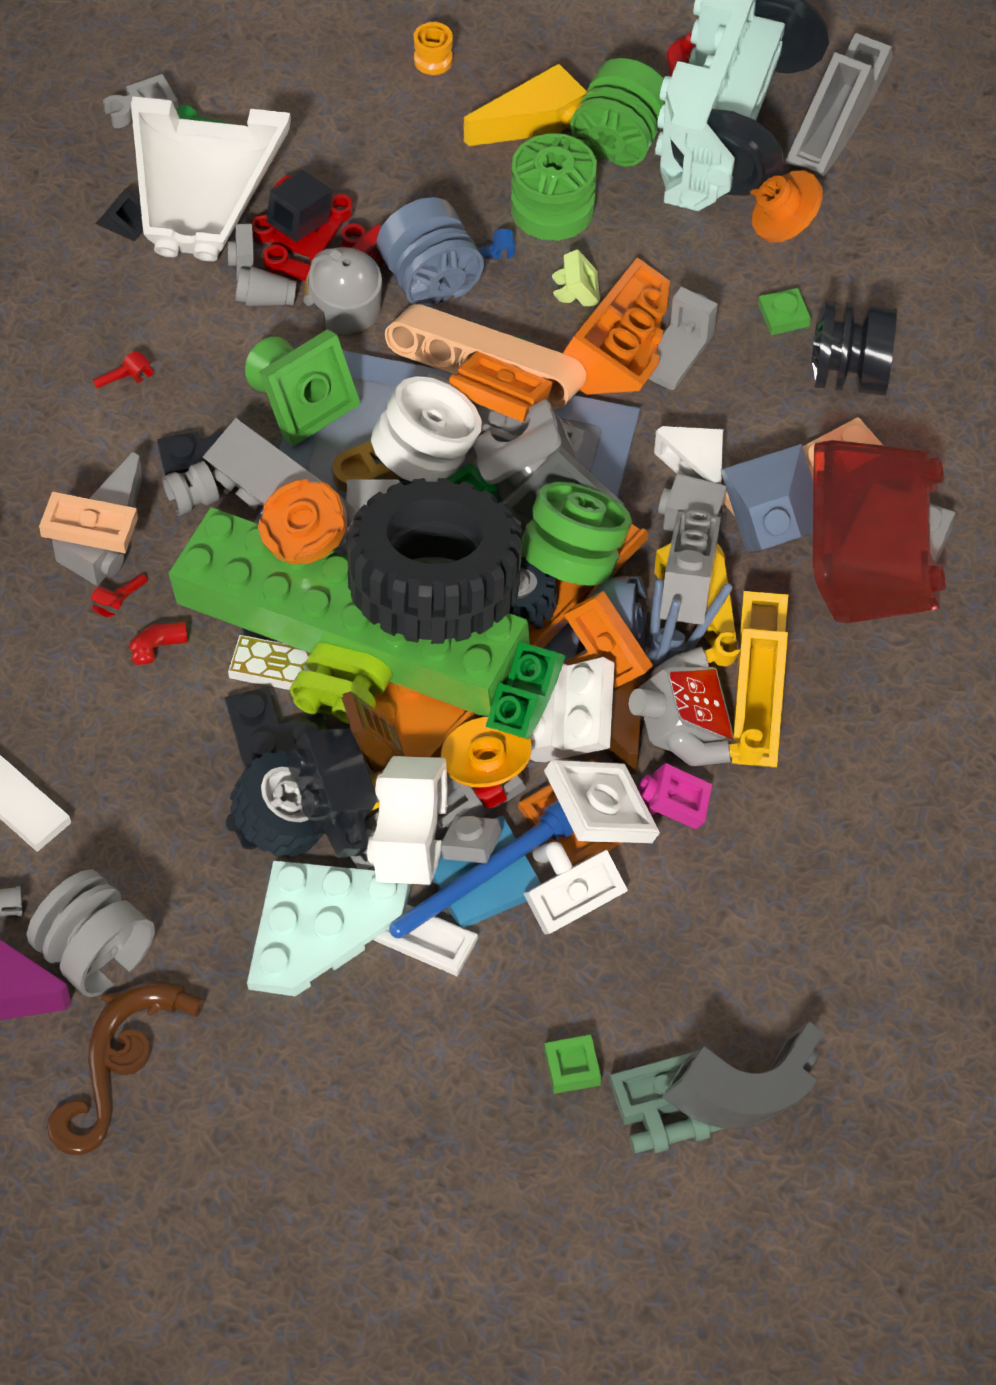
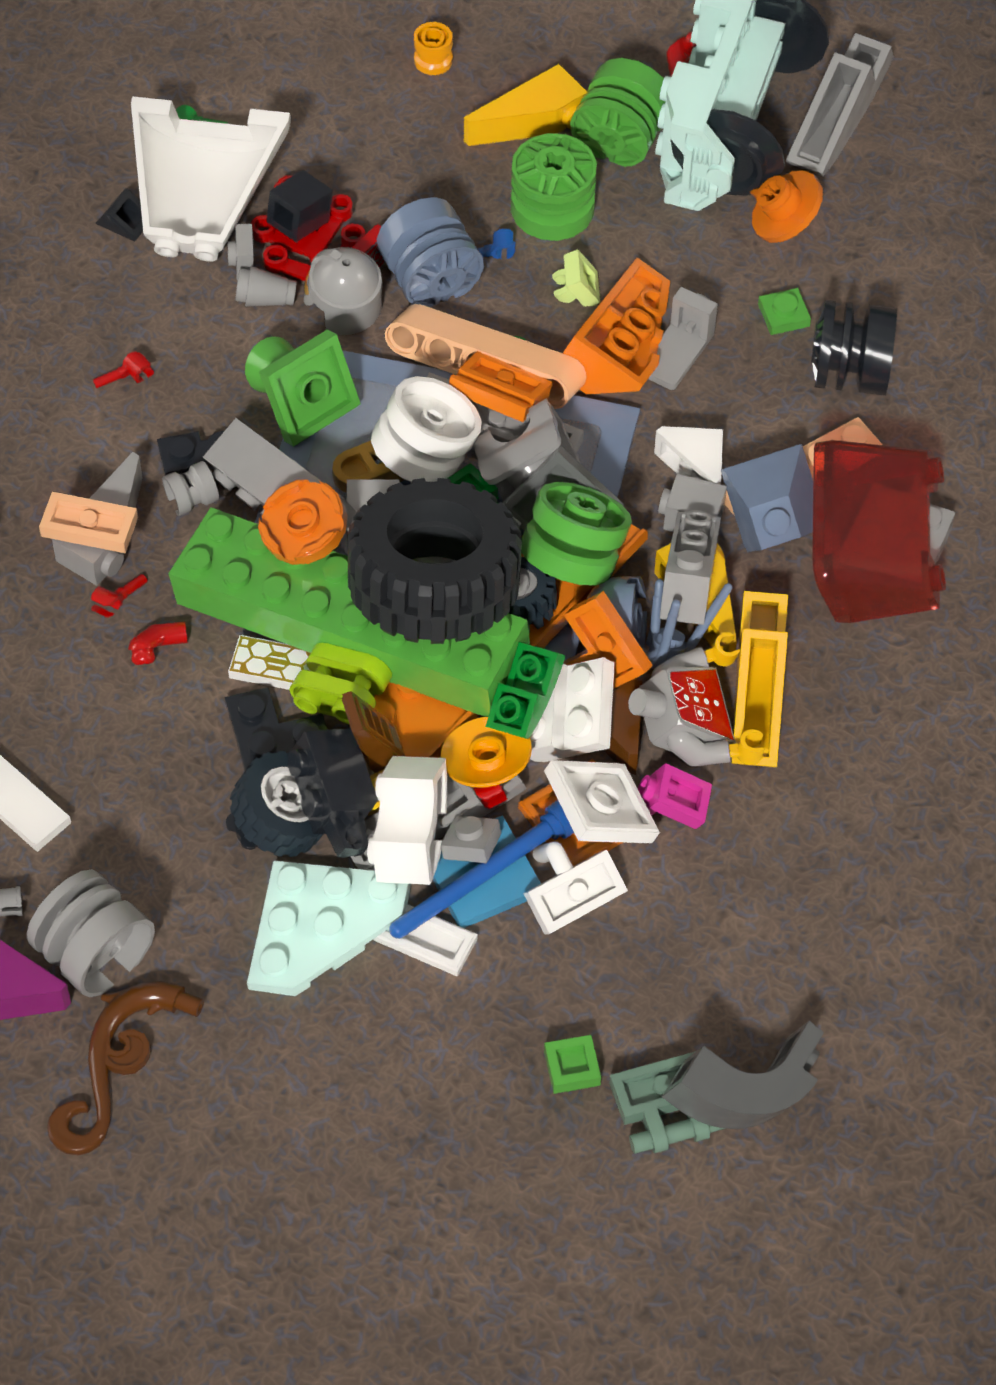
(150, 88): light grey plate -> none

